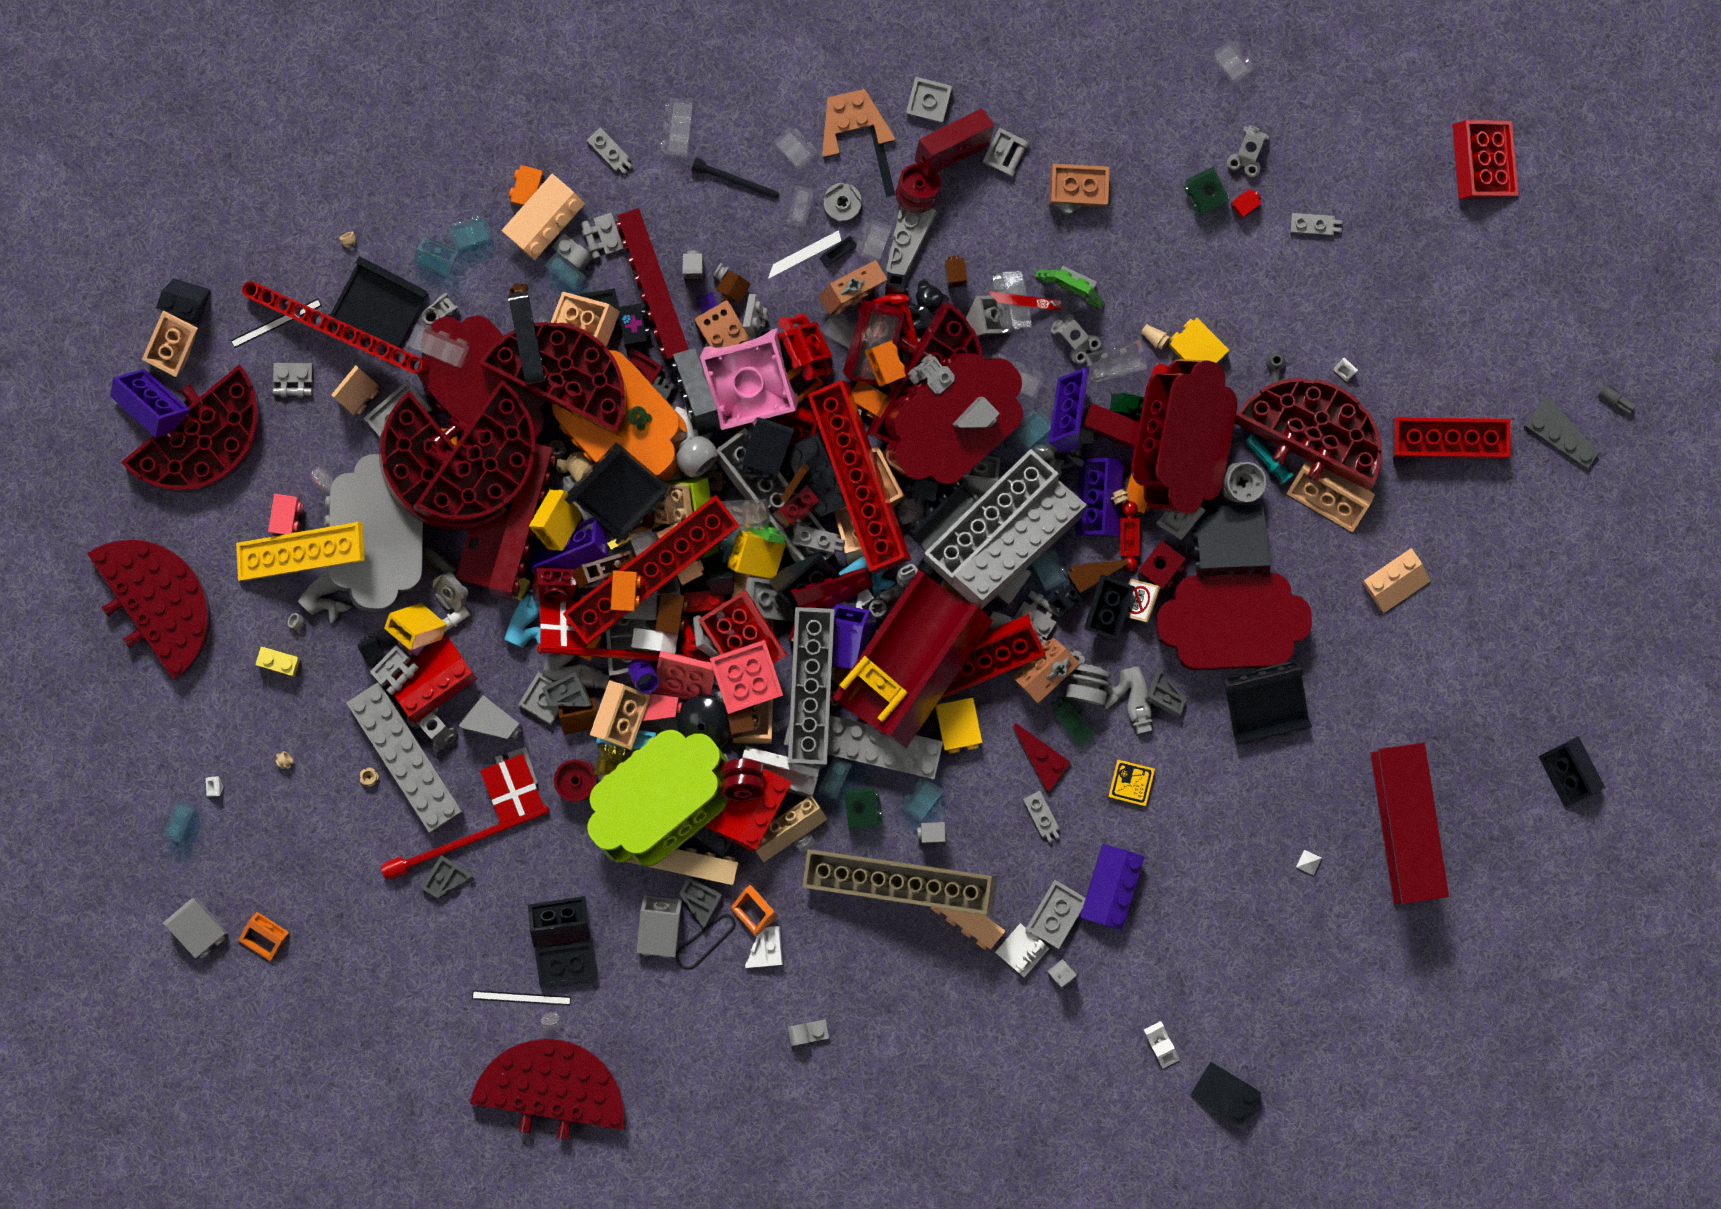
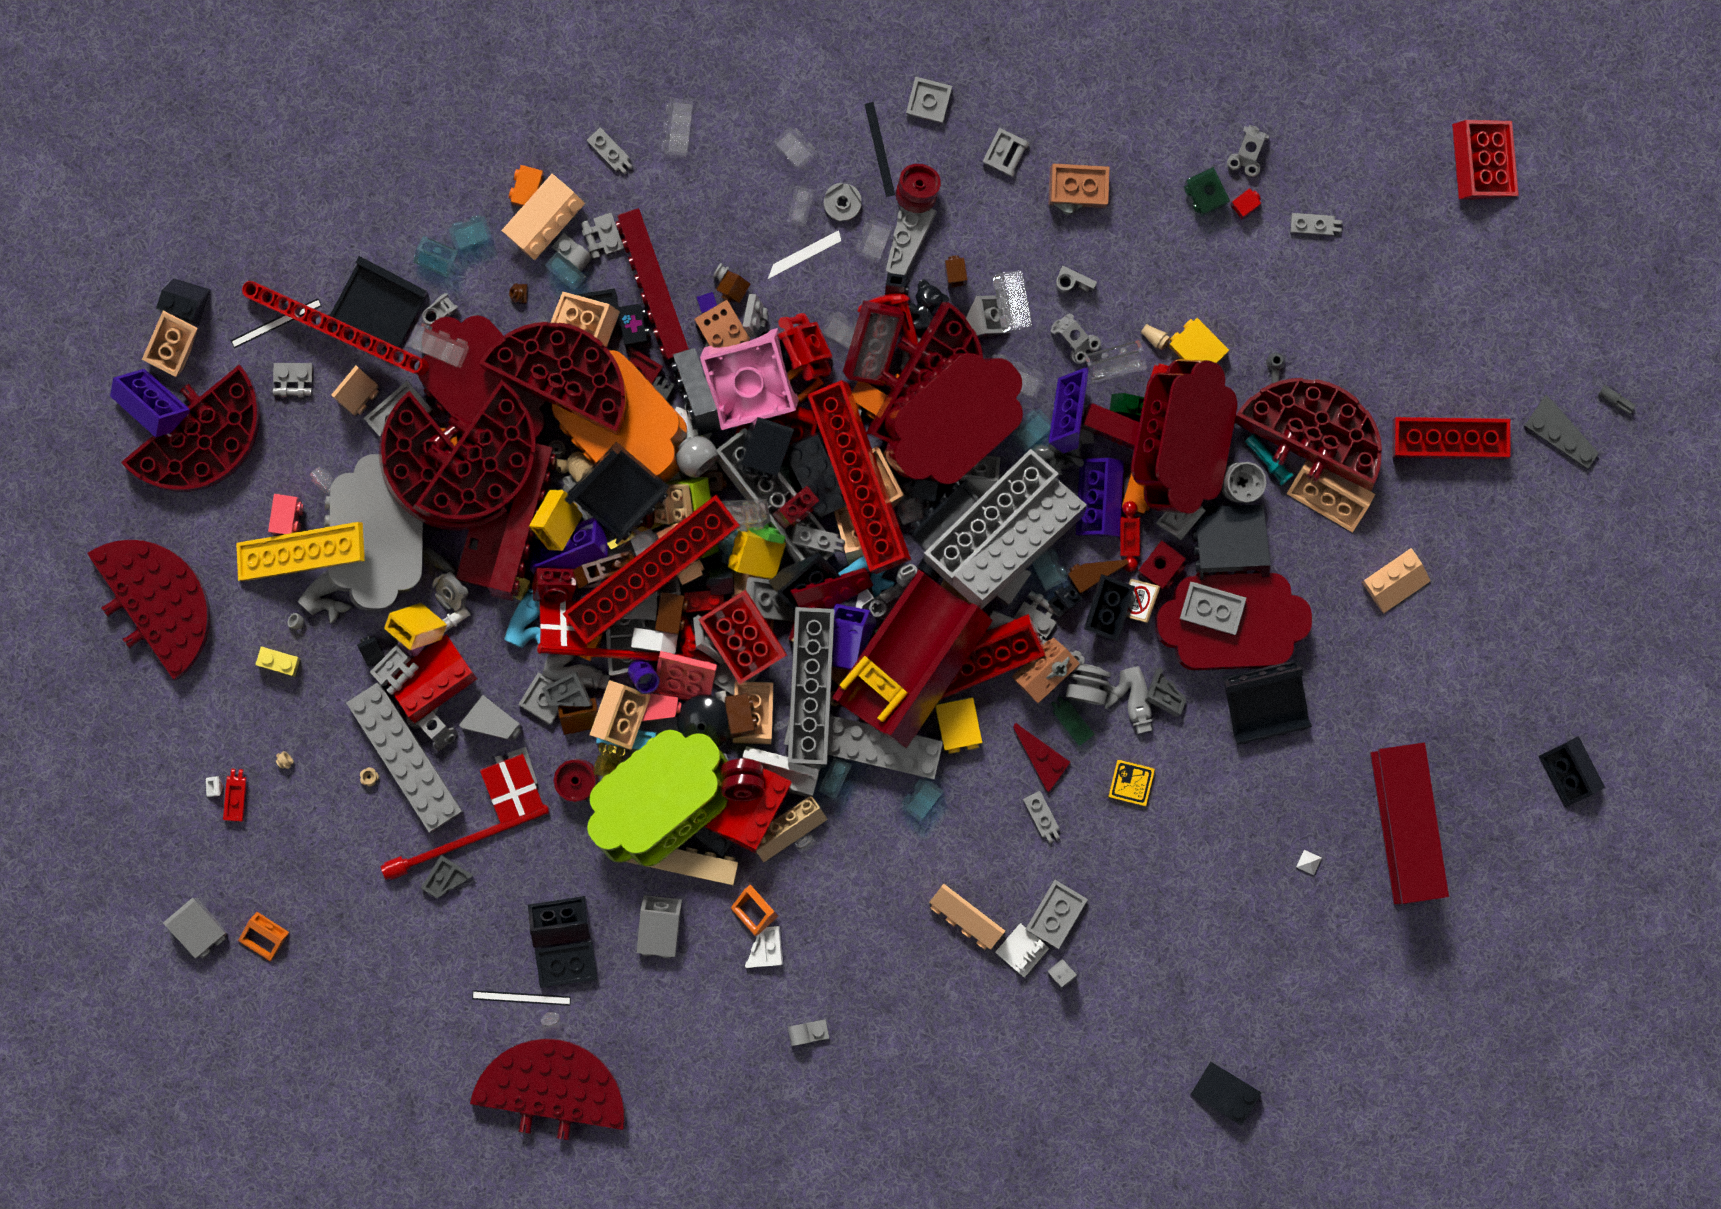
(179, 821): clear light blue brick -> none
(235, 796): none -> red hinge
(347, 239): tan hinge -> none
(526, 338): black beam -> none
(624, 591): orange brick -> none
(642, 420): clear green brick -> none
(693, 265): light grey slope -> none
(698, 934): black piece -> none
(699, 899): dark grey wing -> none
(700, 166): black piece -> none
(746, 676): coral plate -> none
(794, 483): reddish brown tile -> none
(837, 251): black piece -> none
(850, 113): nougat wing -> none
(852, 288): nougat piece -> none
(868, 798): clear green brick -> none
(885, 363): orange brick -> none
(900, 882): dark tan brick -> none
(931, 832): light grey brick -> none
(938, 376): light grey piece -> none
(954, 142): dark red brick -> none
(978, 414): light grey slope -> none
(1027, 301): red sticker -> none
(1079, 287): bright green wing -> none
(1112, 886): dark purple slope -> none
(1120, 496): tan plate -> none
(1161, 1044): white slope -> none
(1212, 608): none -> light grey plate
(1232, 62): clear brick -> none
(1345, 369): white slope -> none

